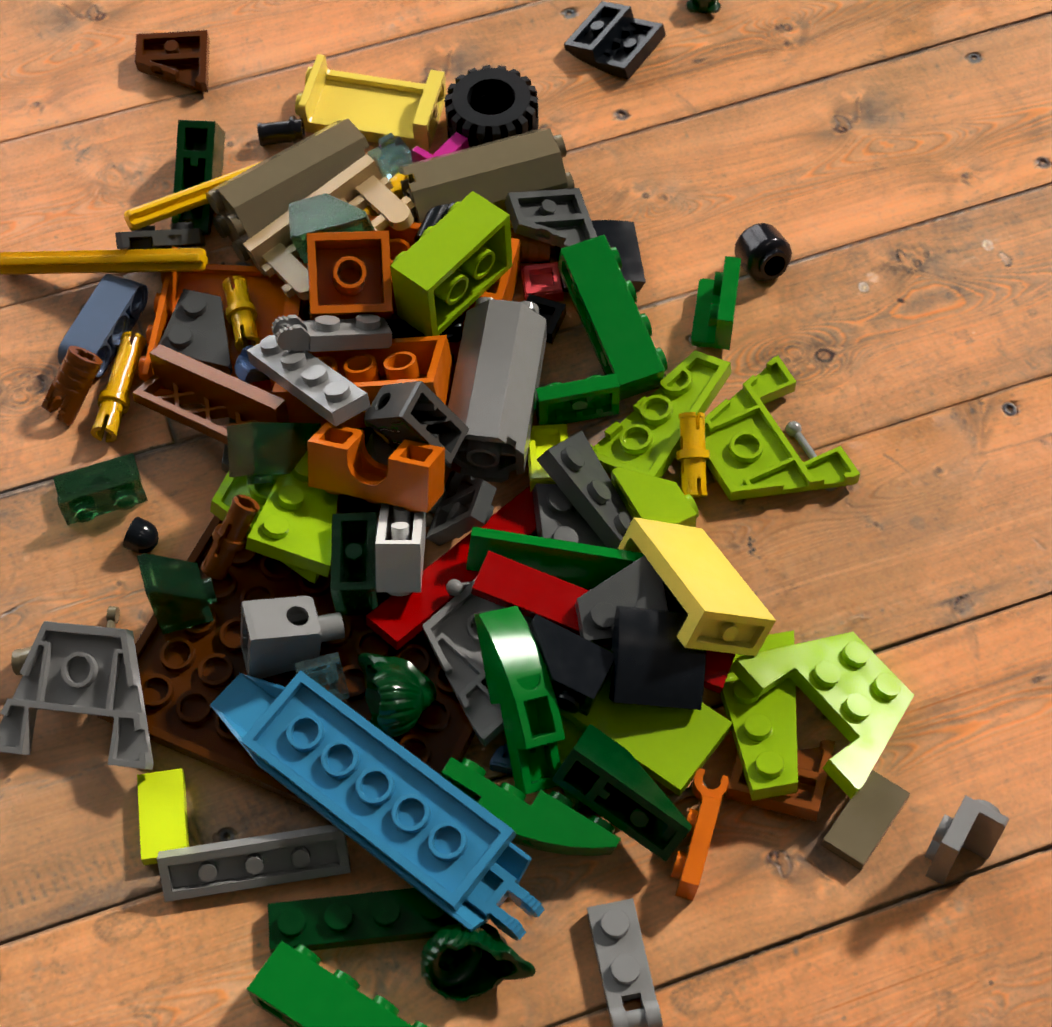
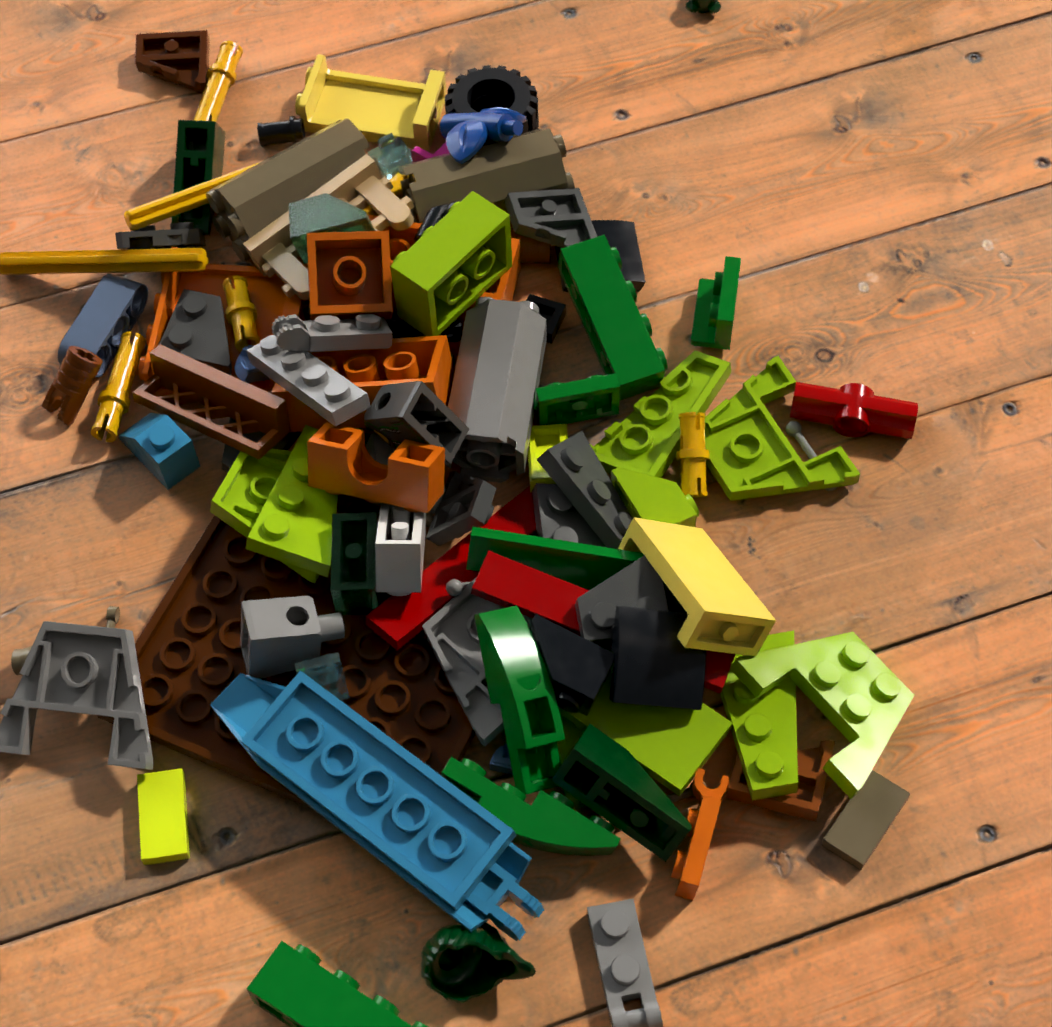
(99, 489): clear green bracket -> none
(141, 536): black hinge -> none
(162, 448): none -> dark azure slope
(176, 592): clear green slope -> none
(221, 78): none -> yellow pin
(230, 537): dark orange pin -> none
(253, 862): light grey plate -> none
(266, 449): clear green slope -> none
(355, 920): dark green plate -> none
(395, 692): dark green hair -> none
(469, 131): none -> blue plant
(542, 281): coral tile -> none
(614, 39): black slope -> none
(763, 252): black head -> none
(854, 410): none -> red piece
(974, 827): light grey bracket -> none

